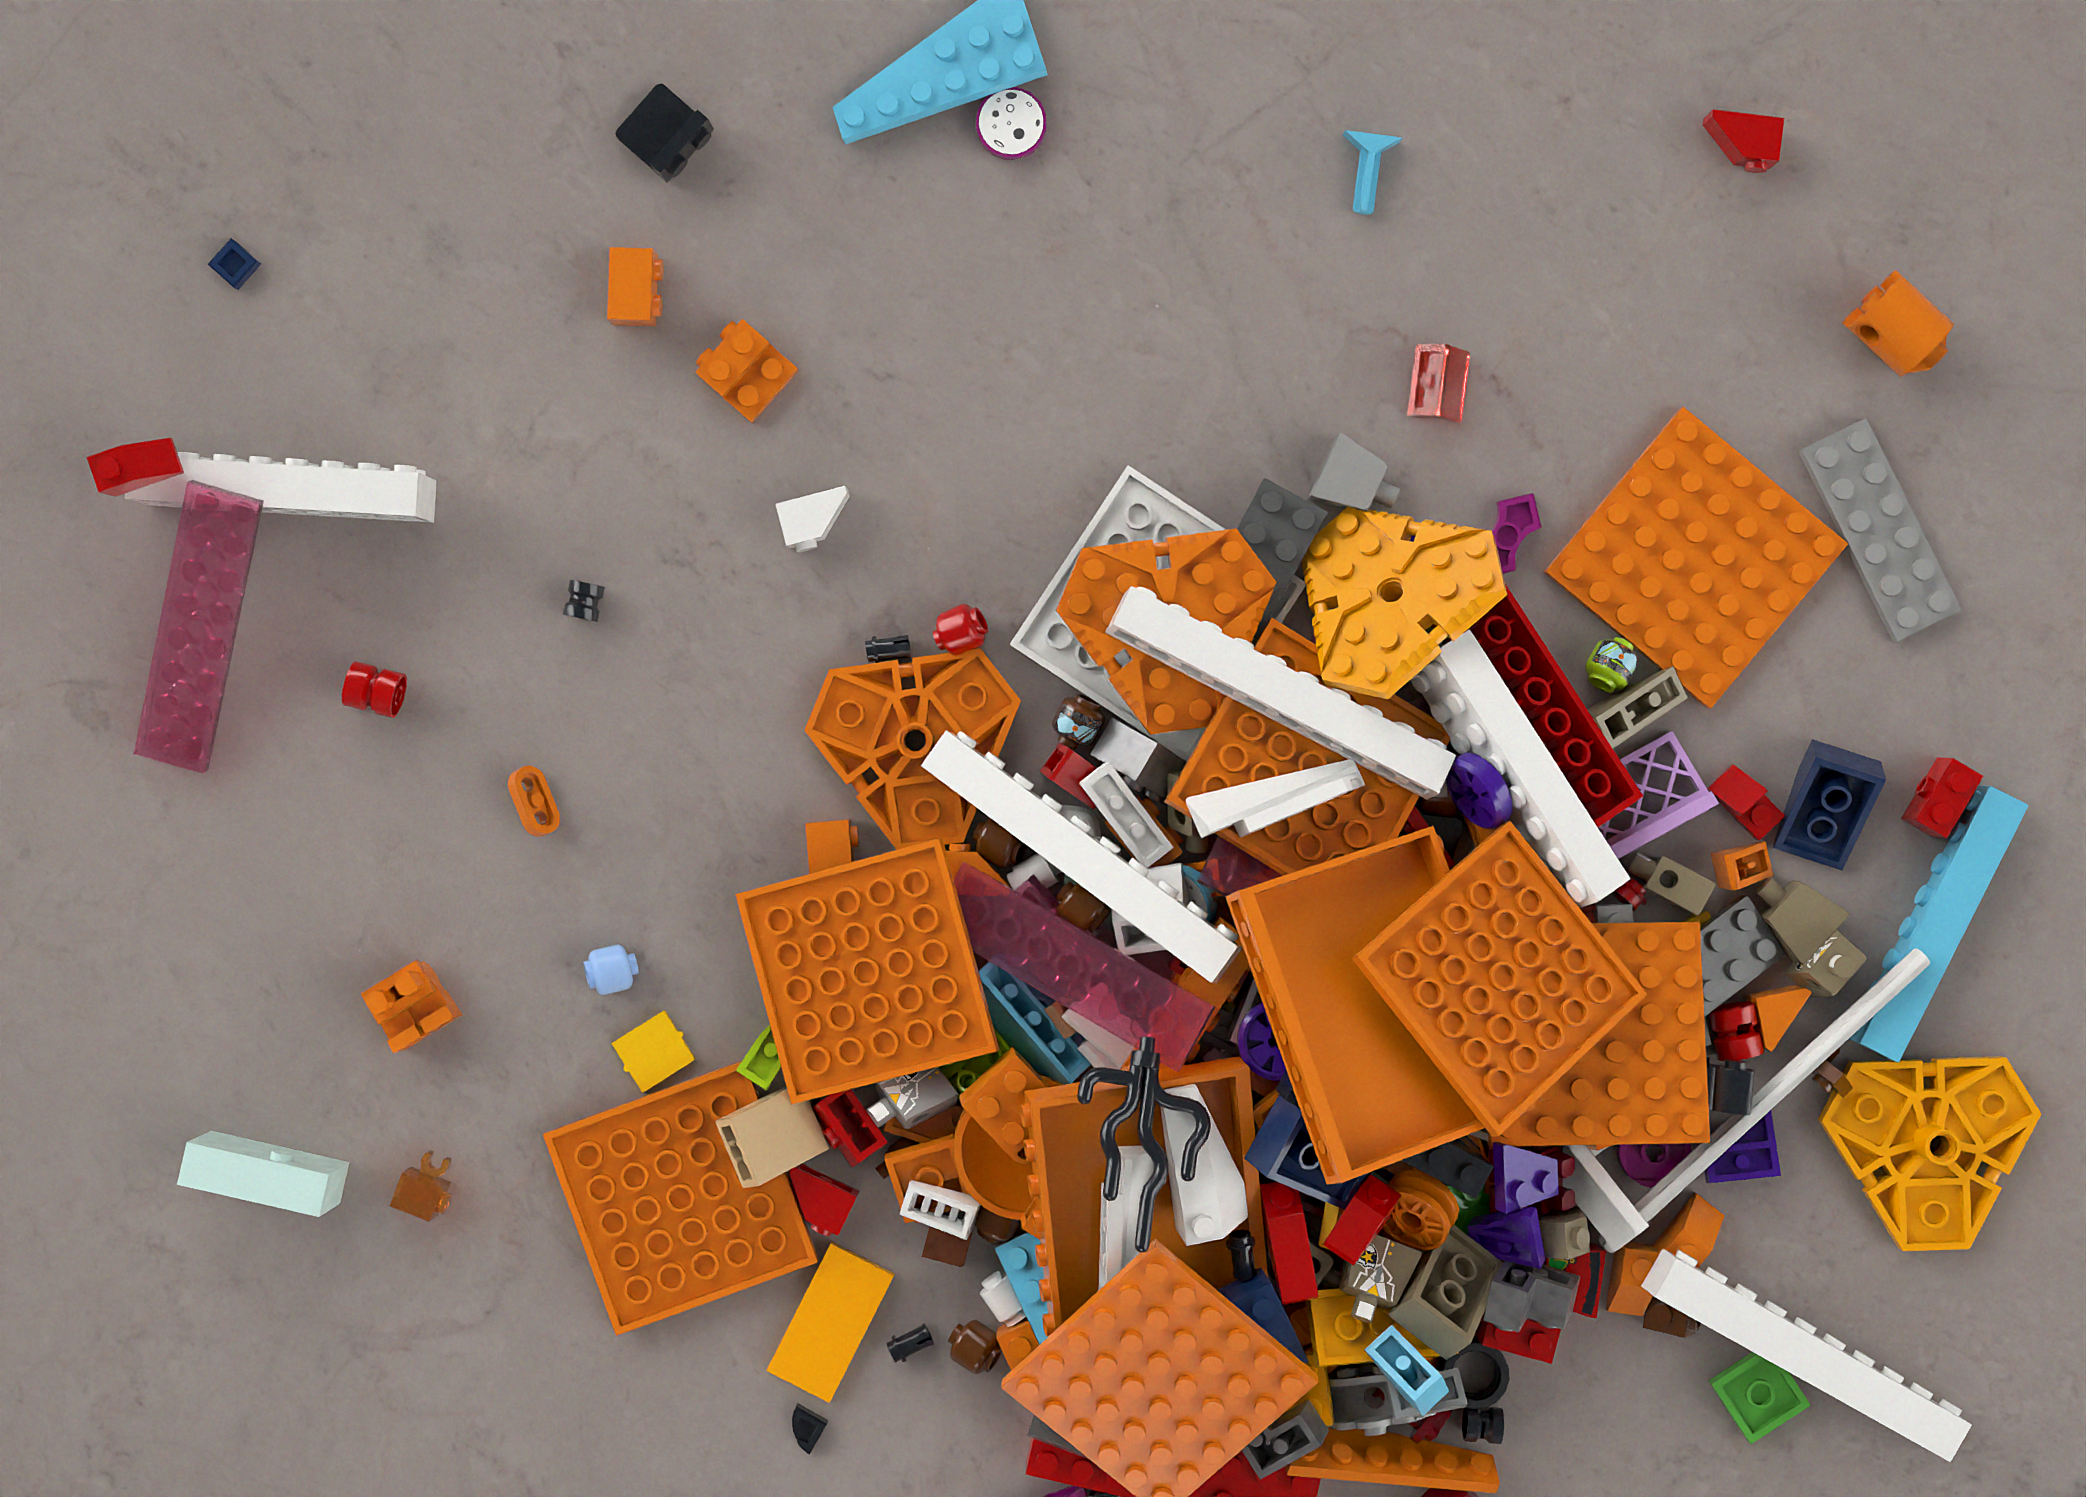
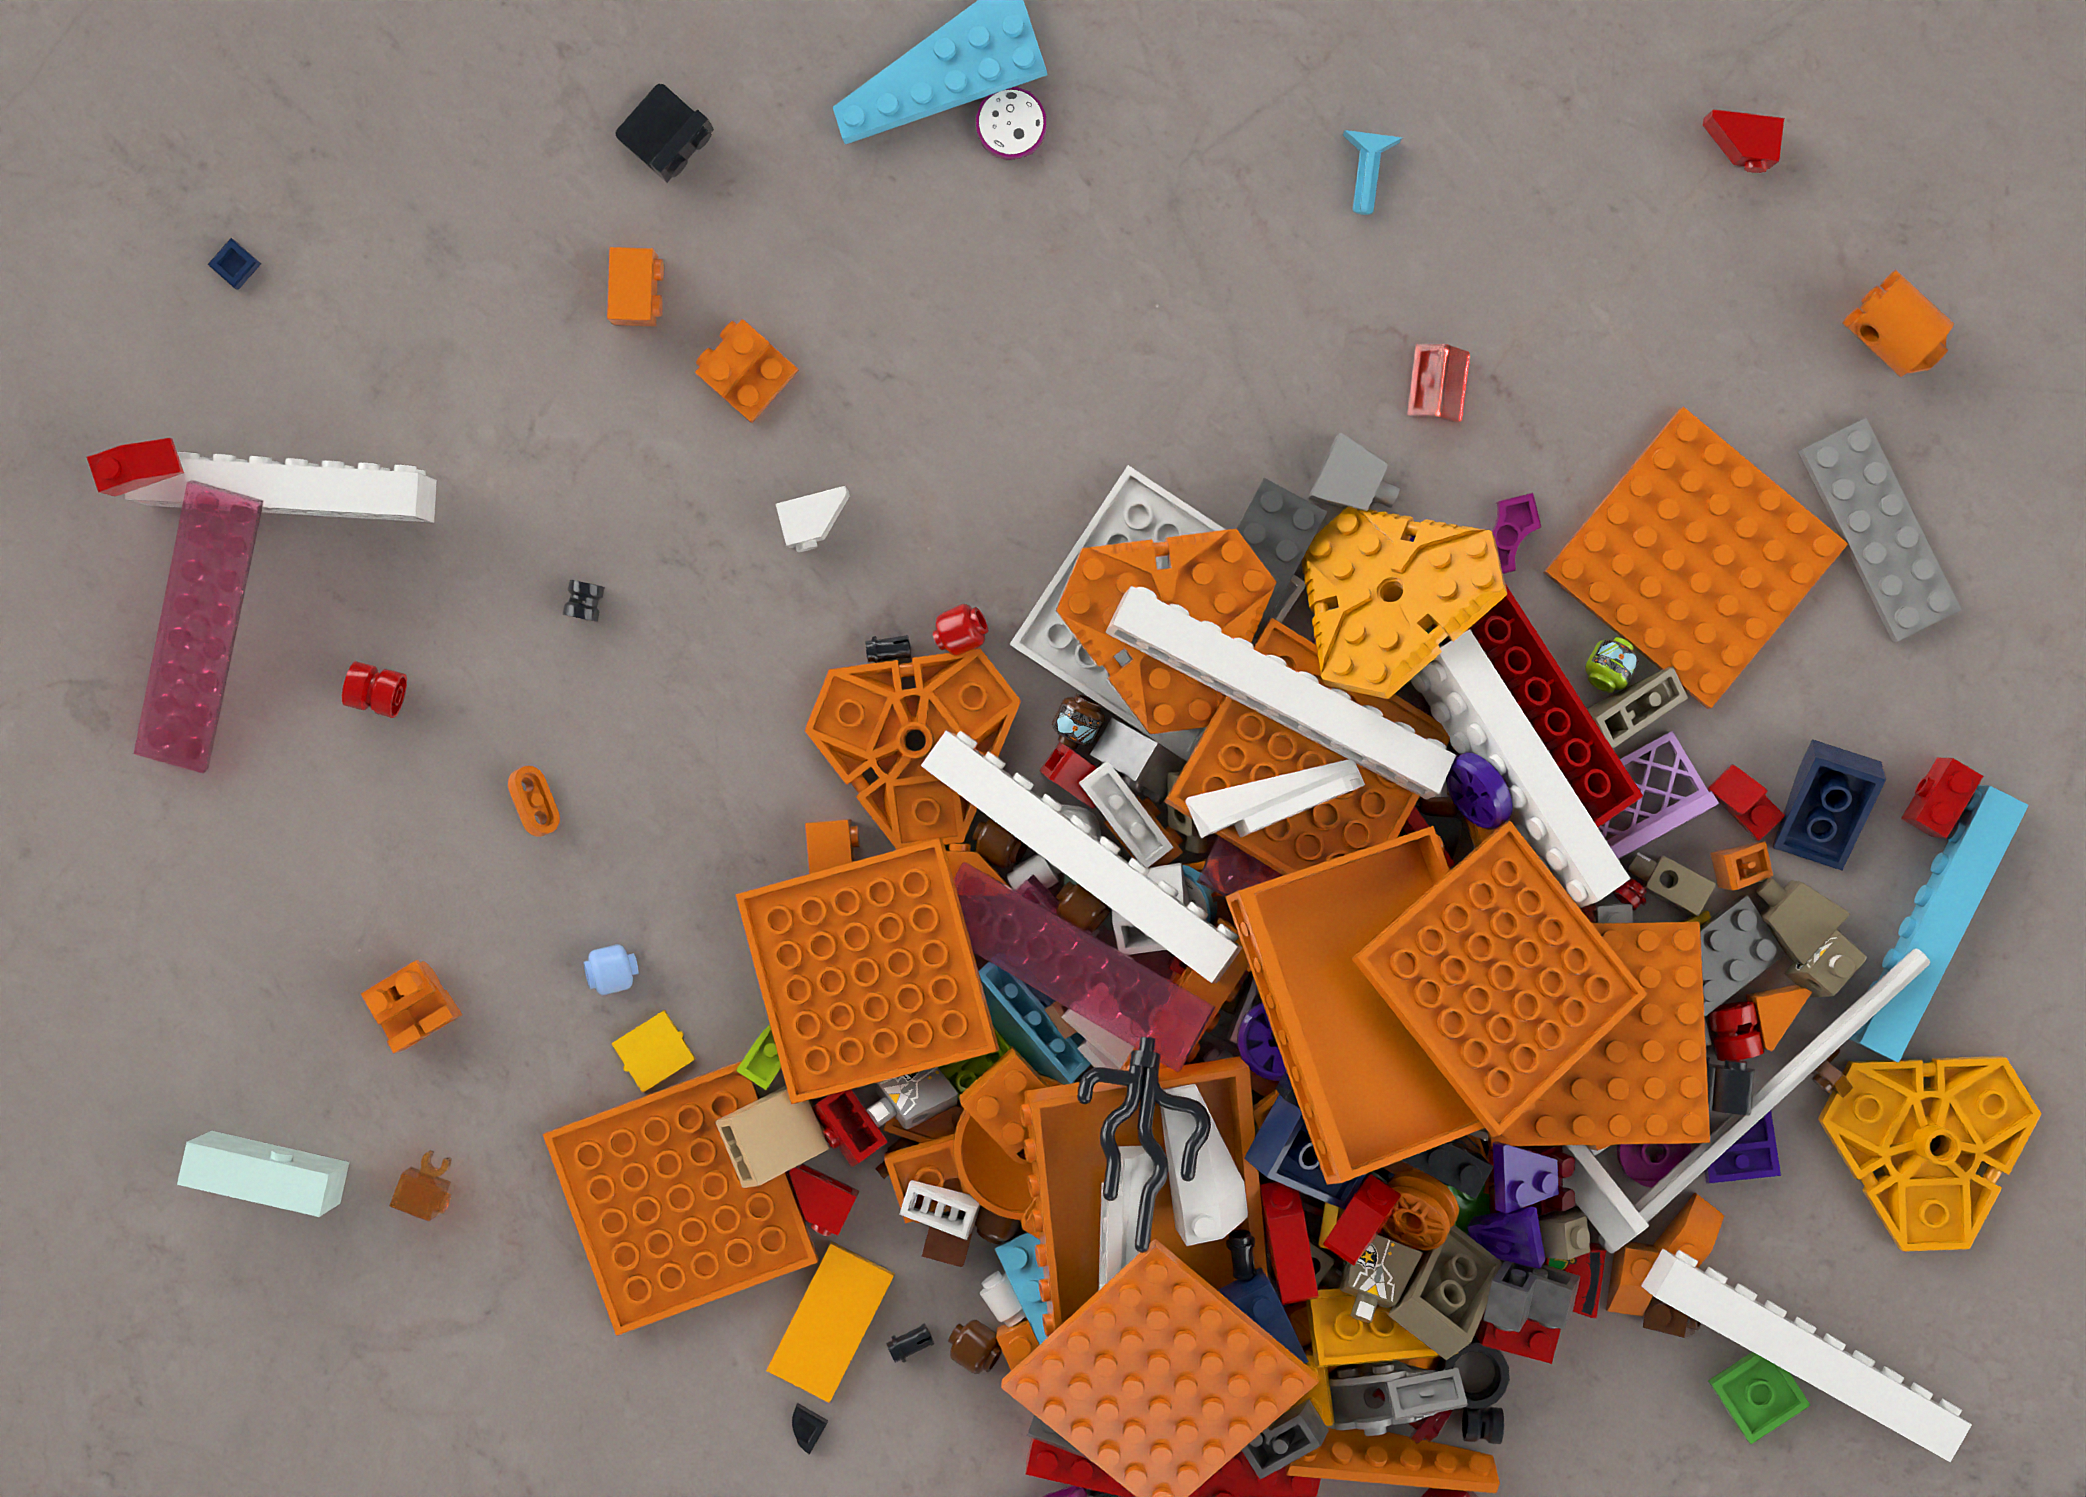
(1407, 1370): medium azure slope -> none

